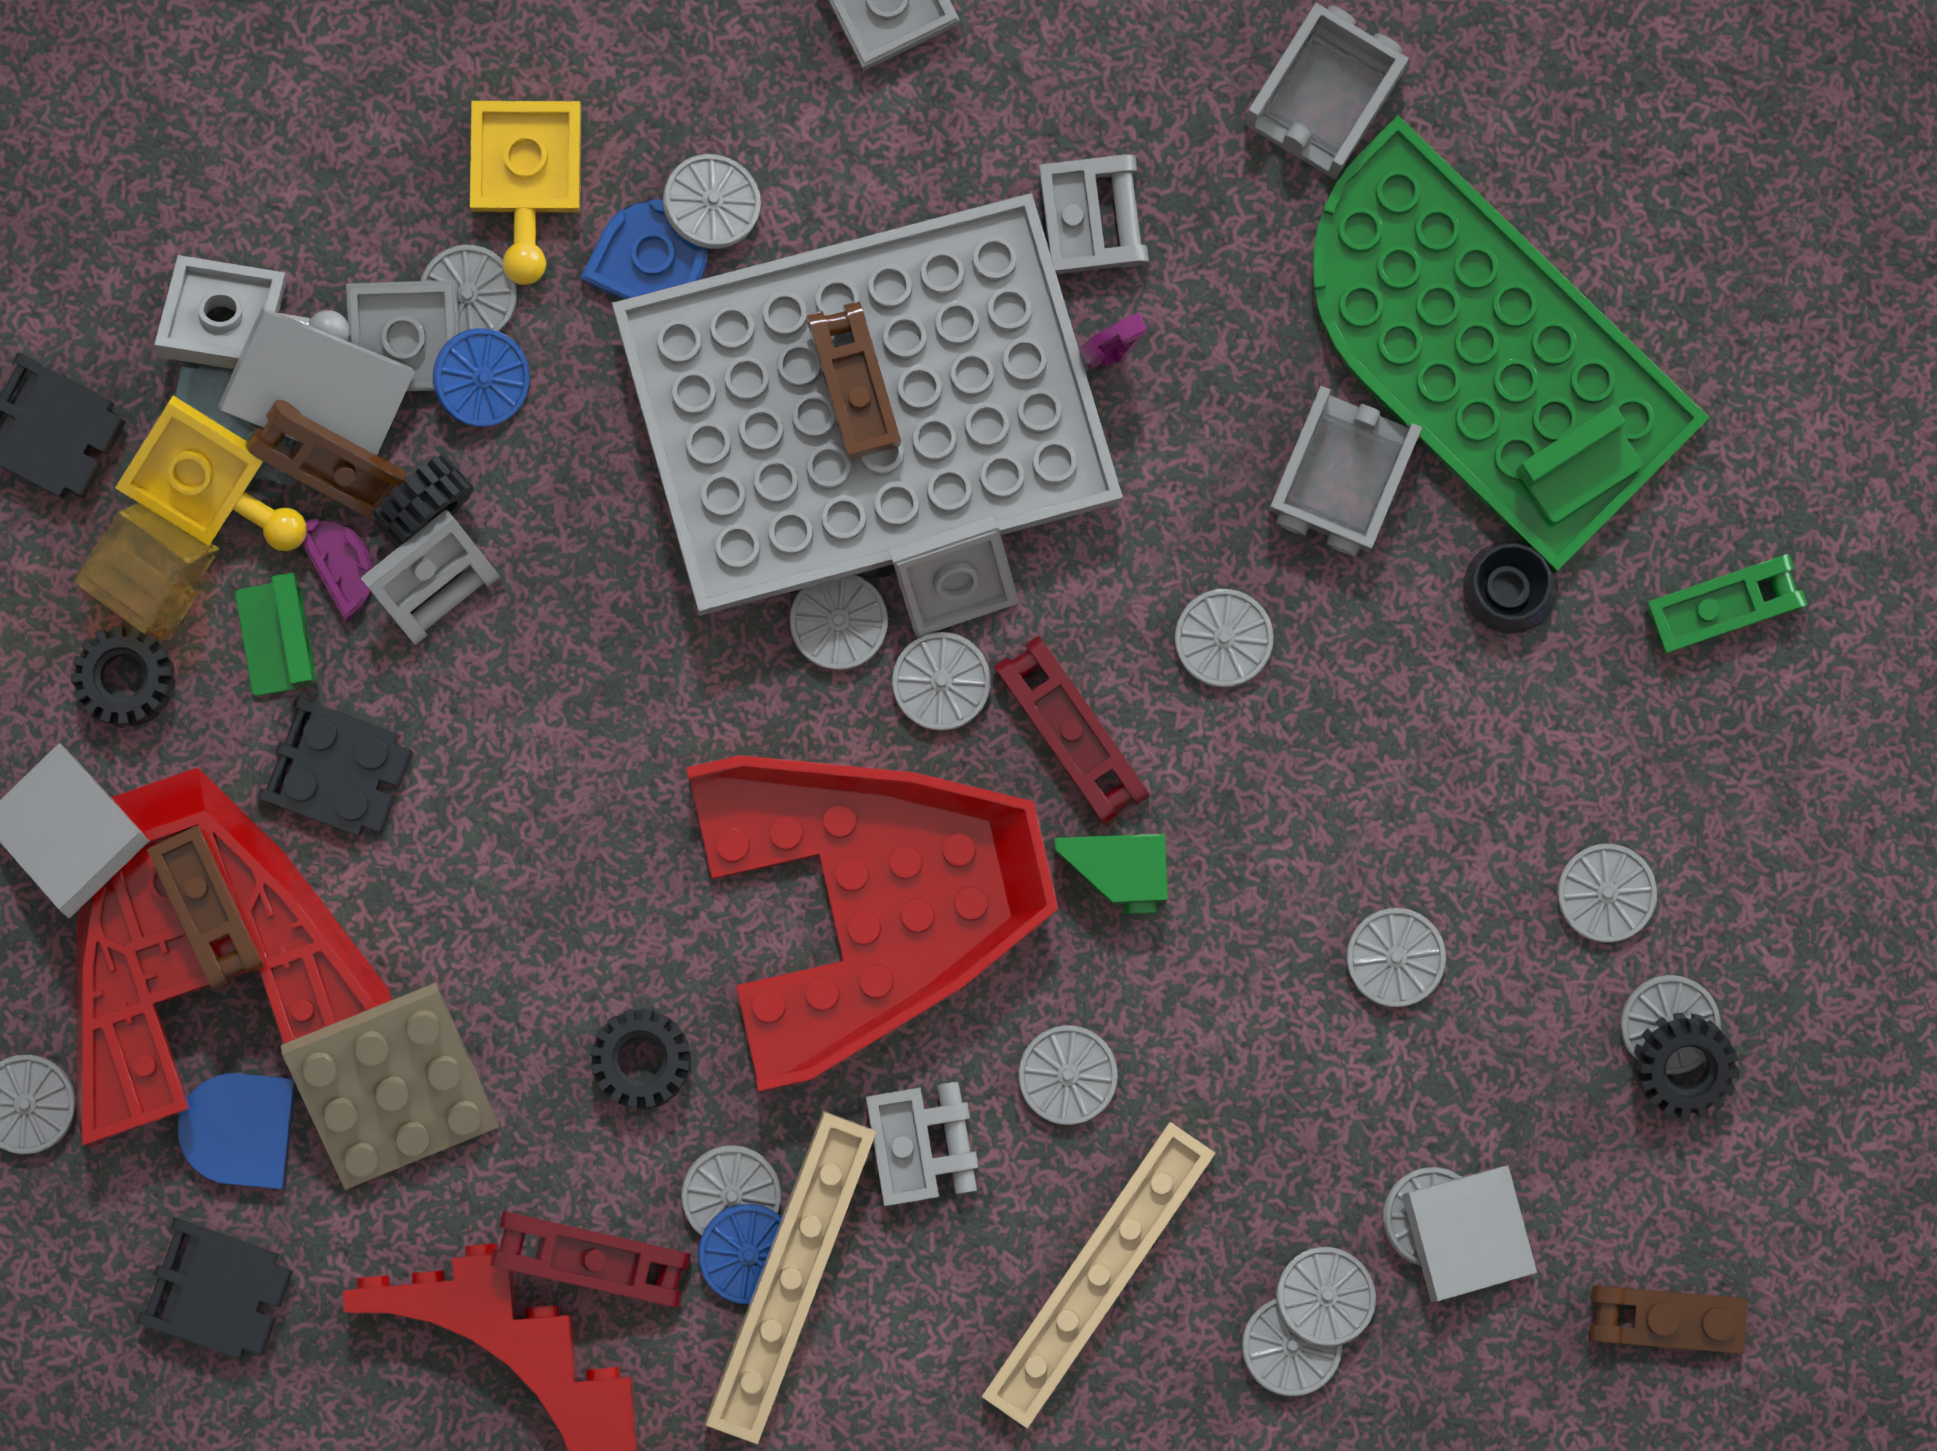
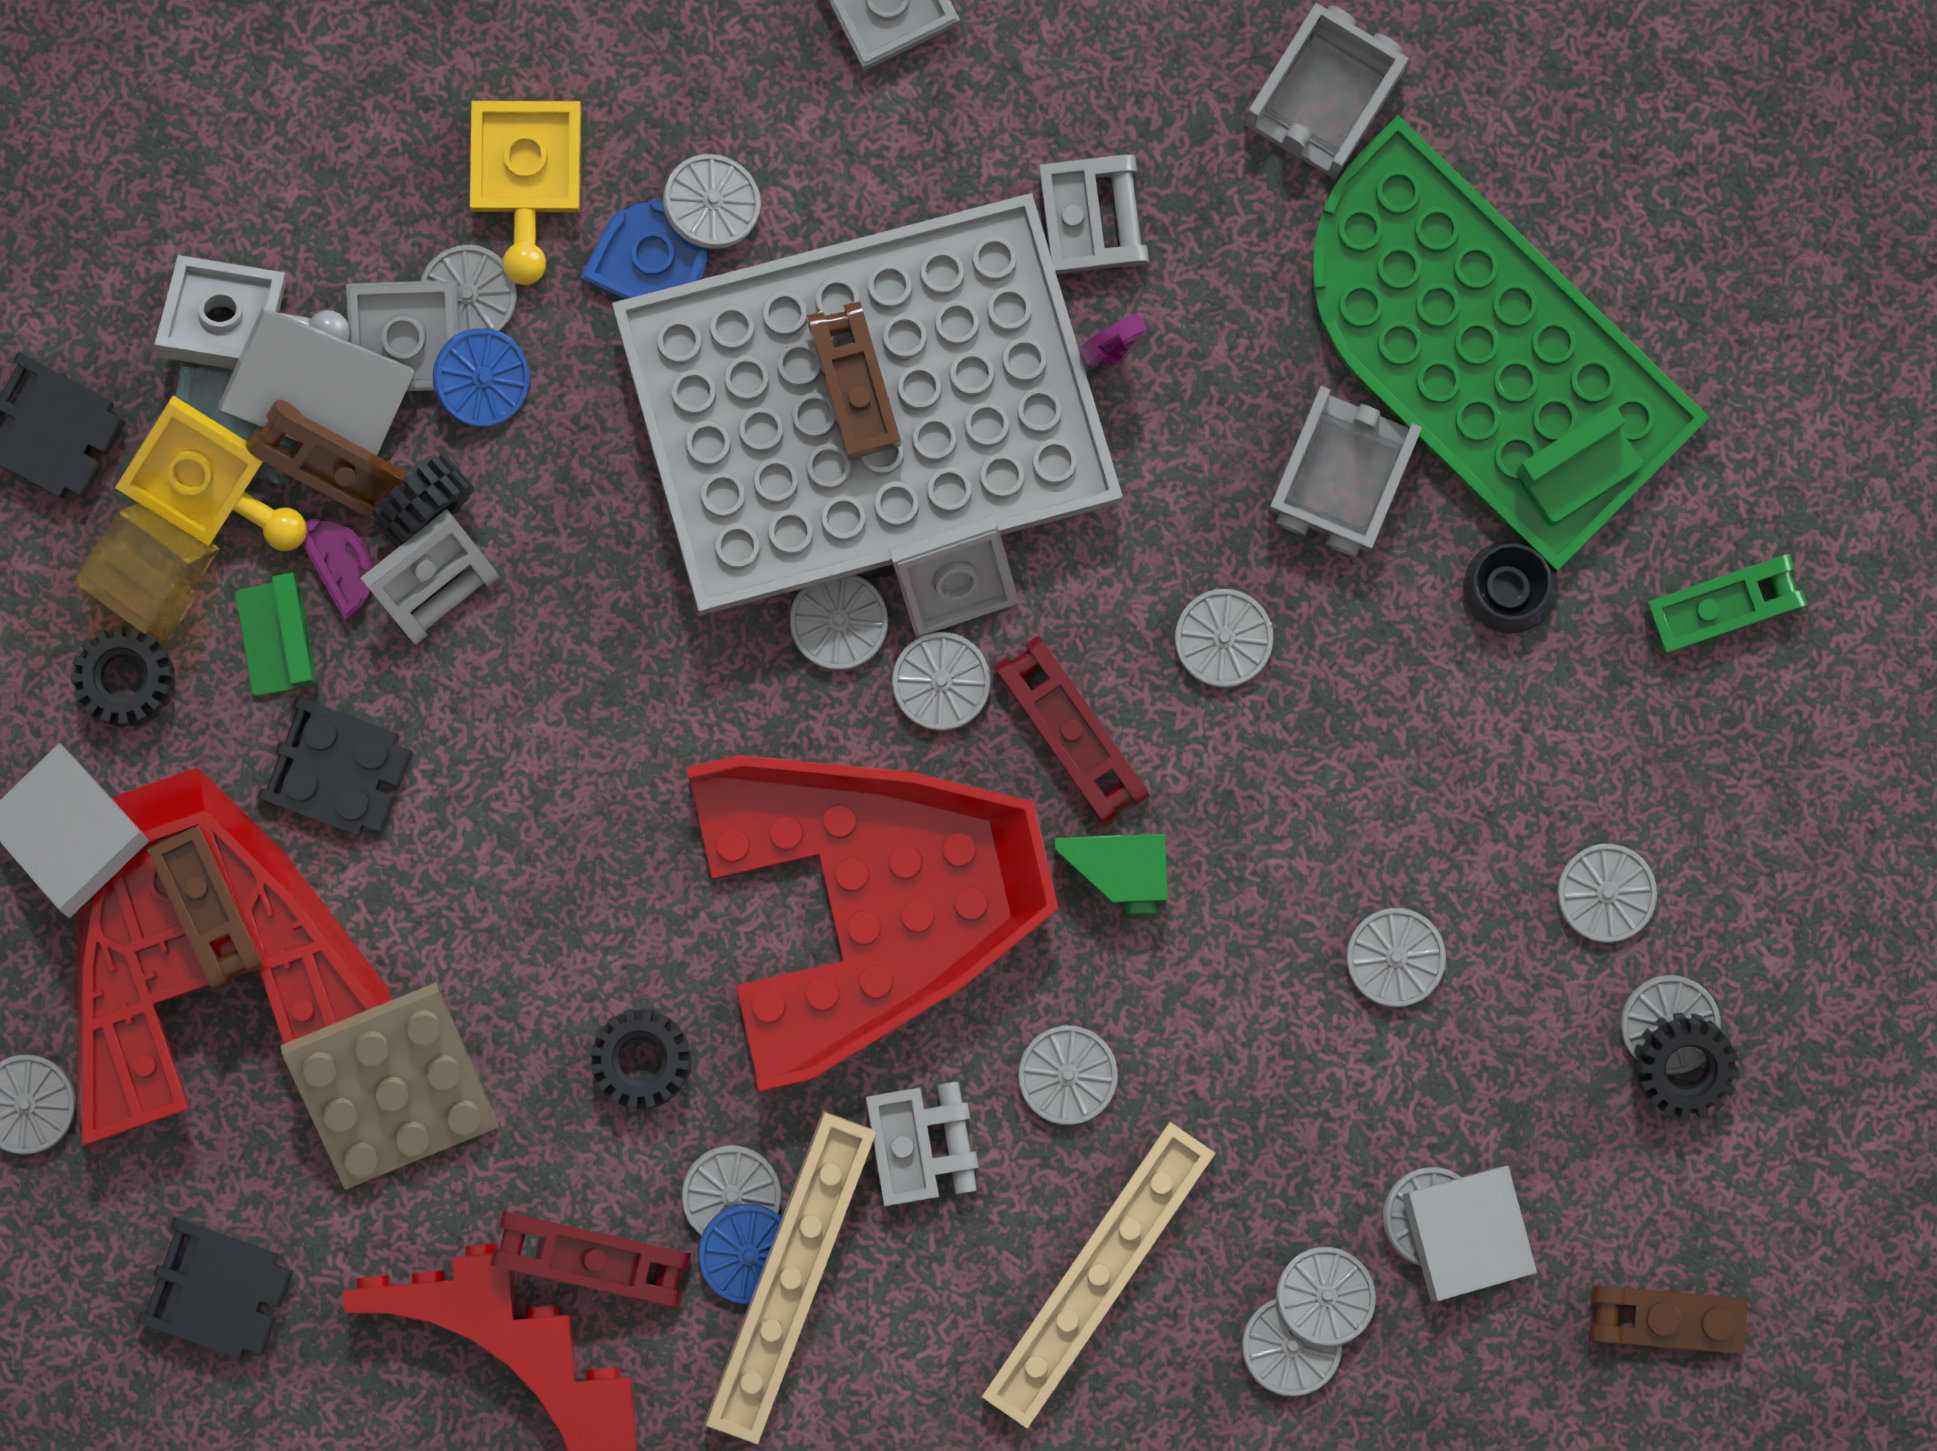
(239, 1129): blue tile -> none

